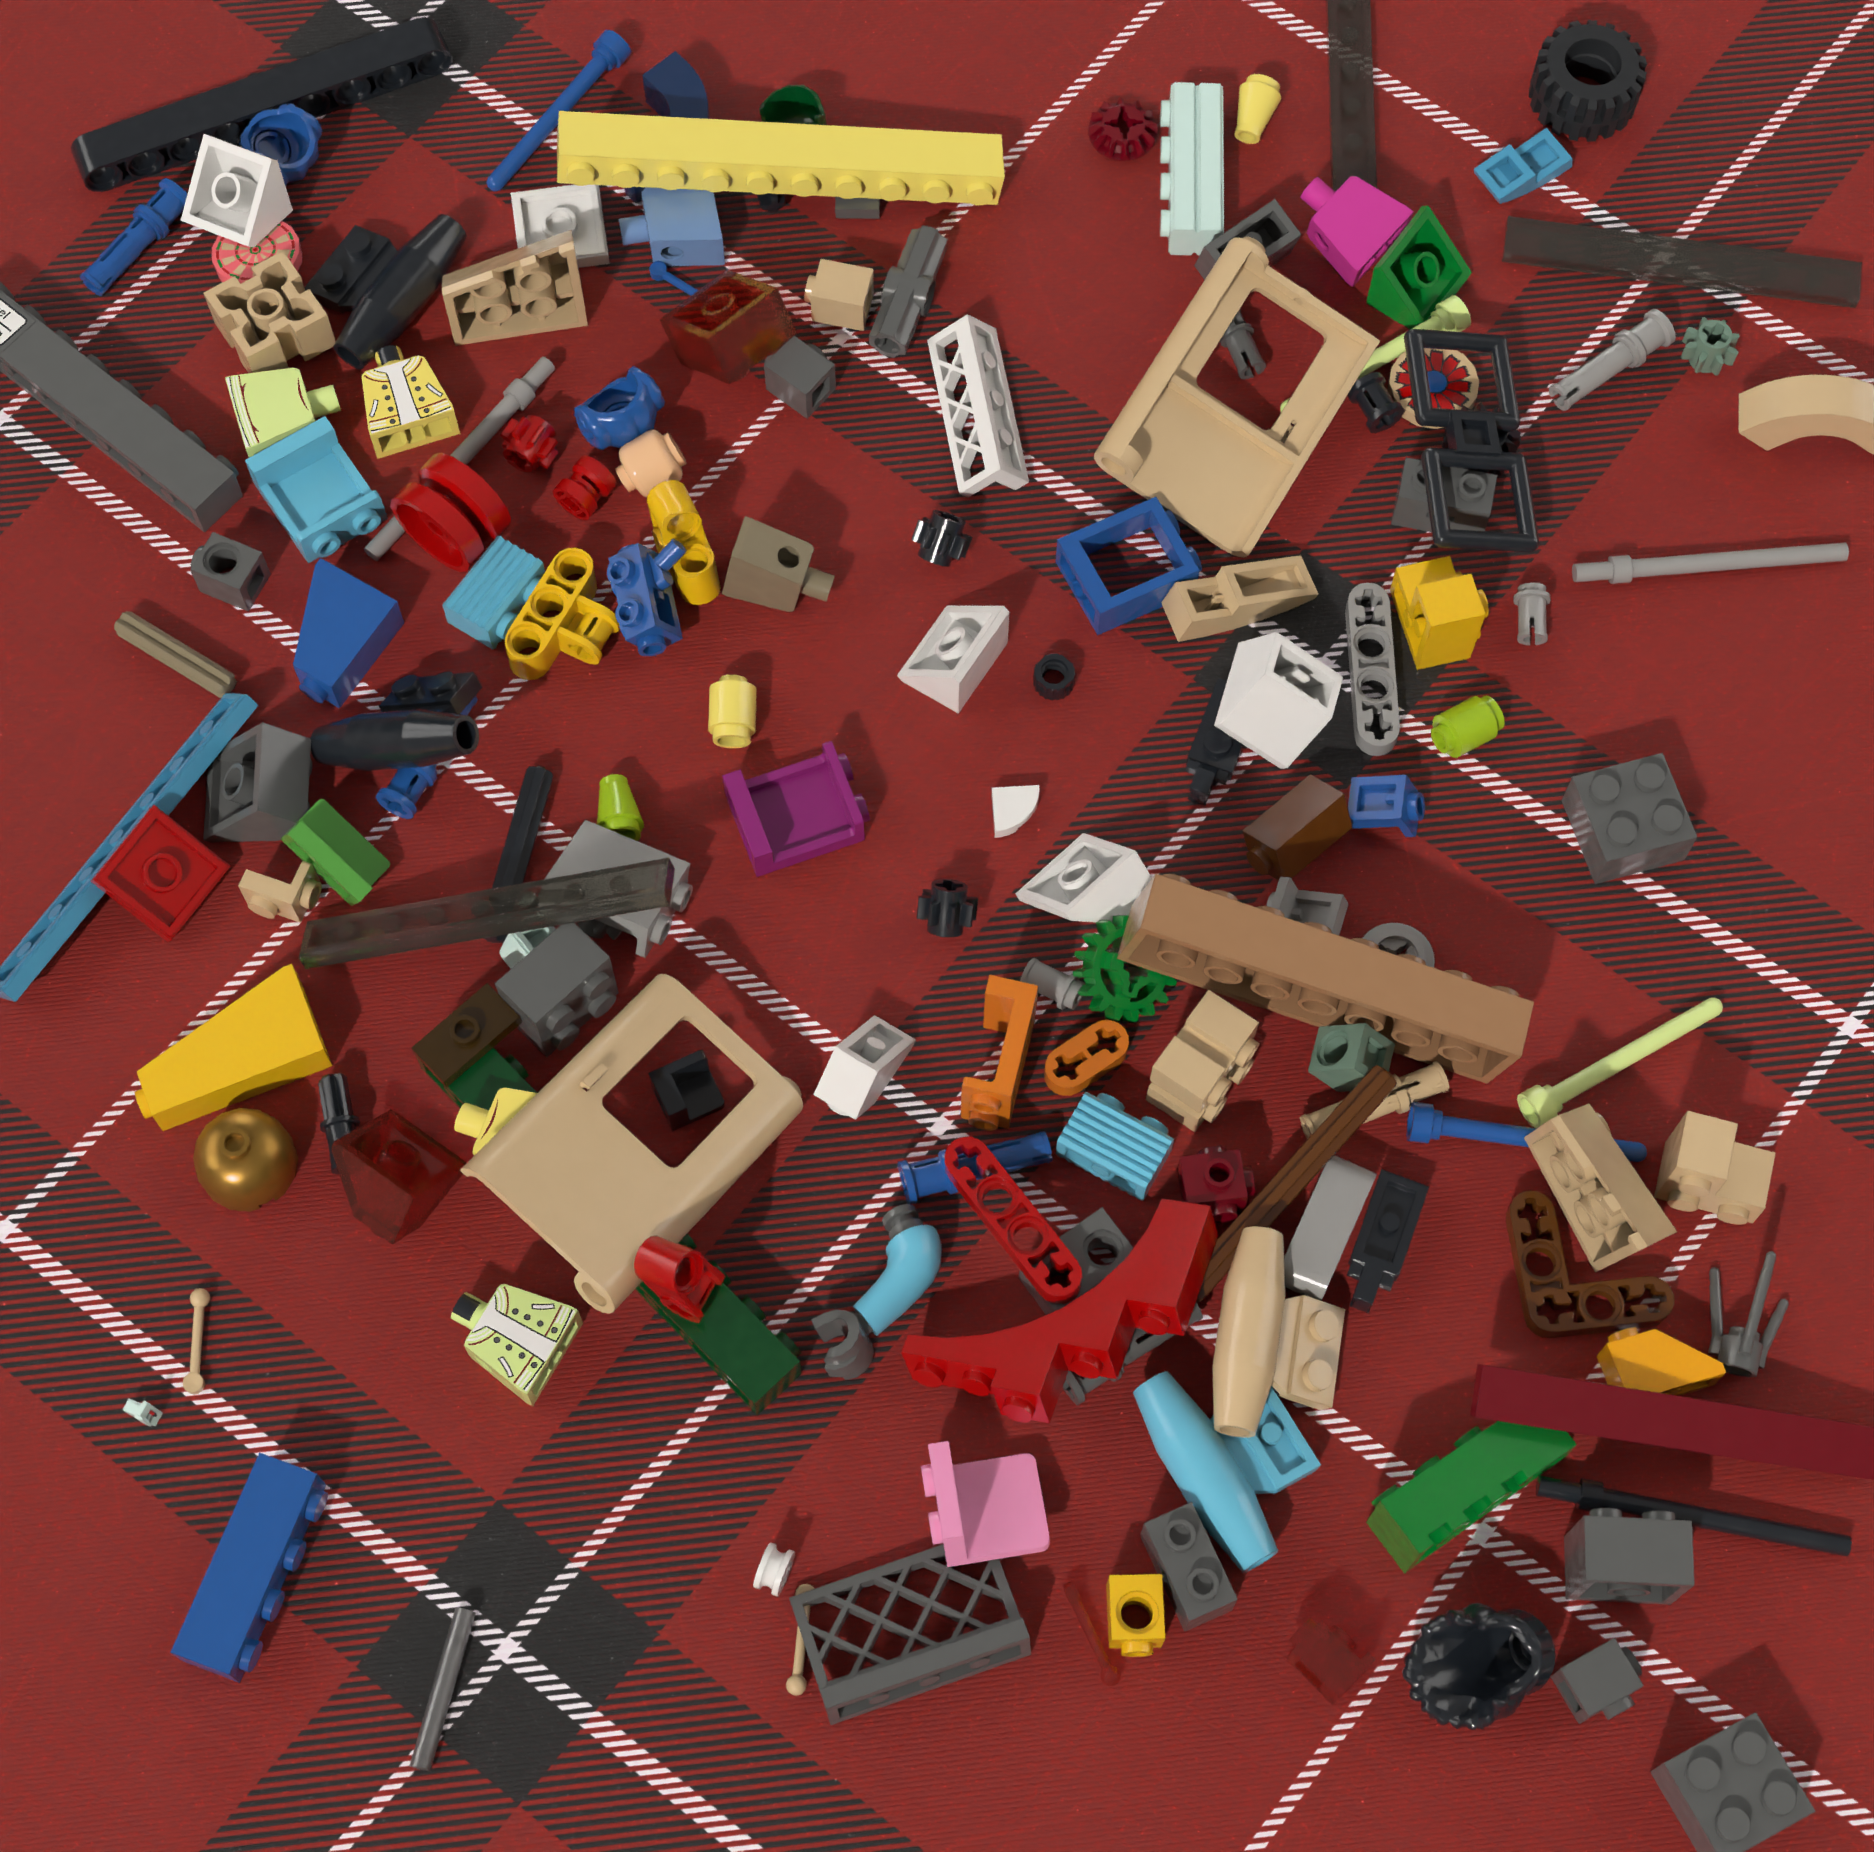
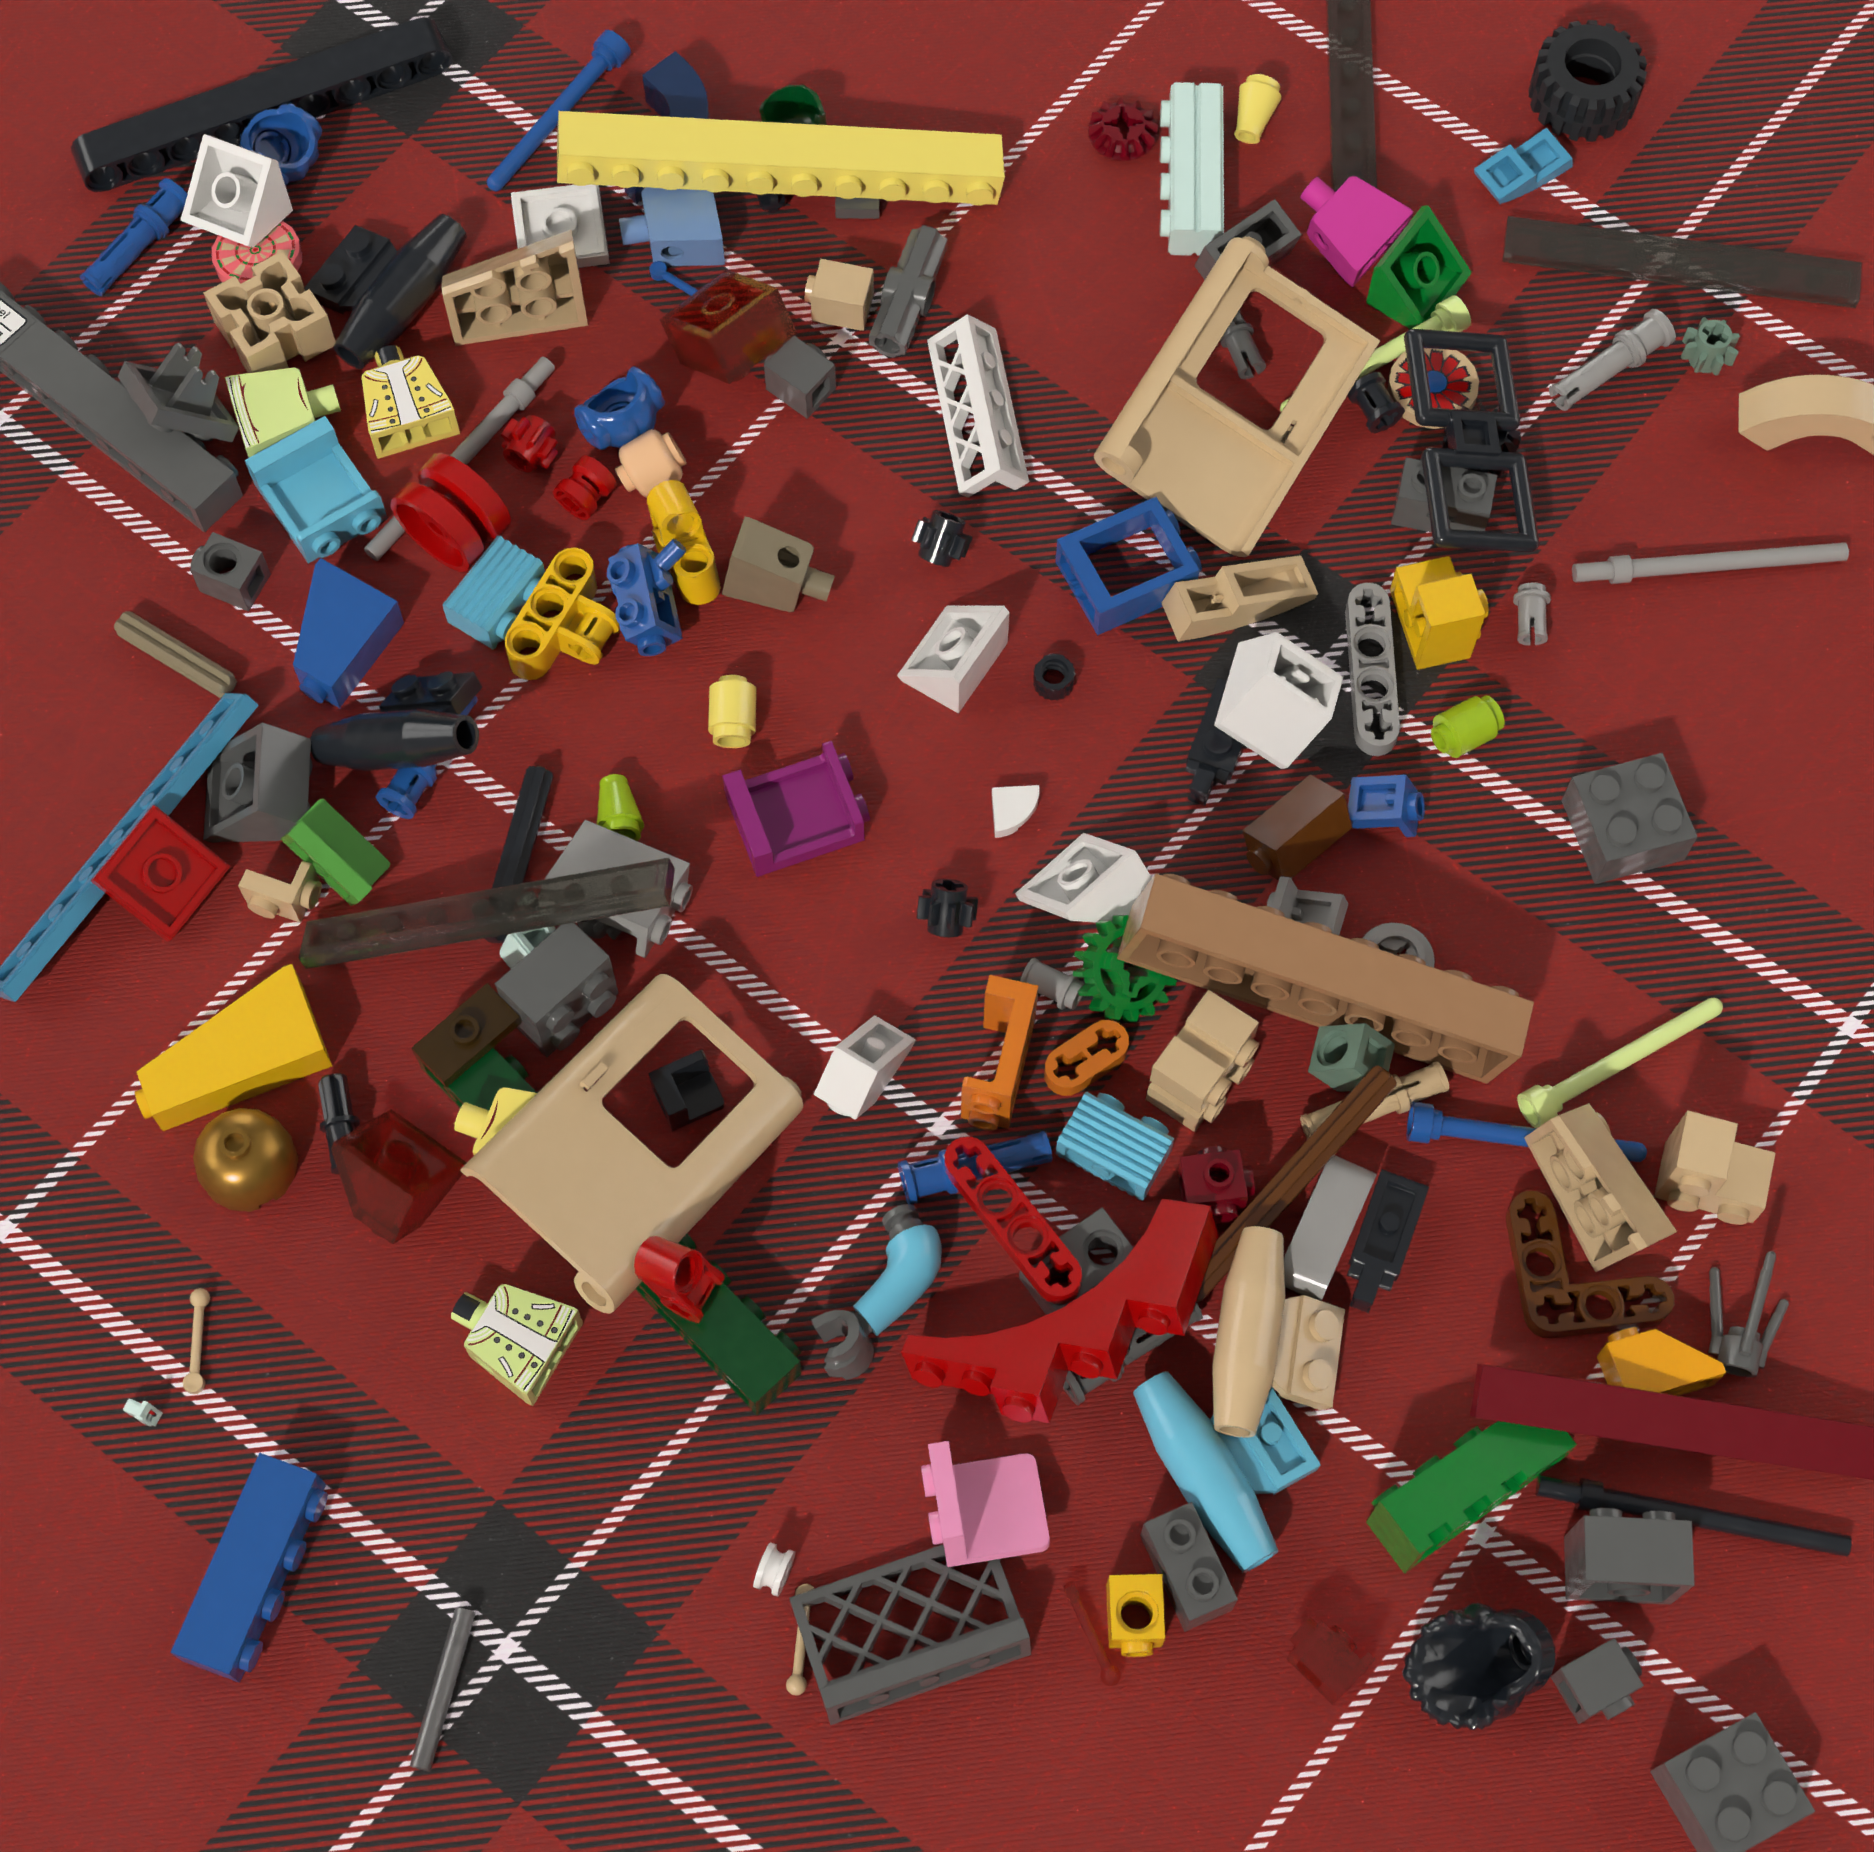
(179, 397): none -> dark grey plate

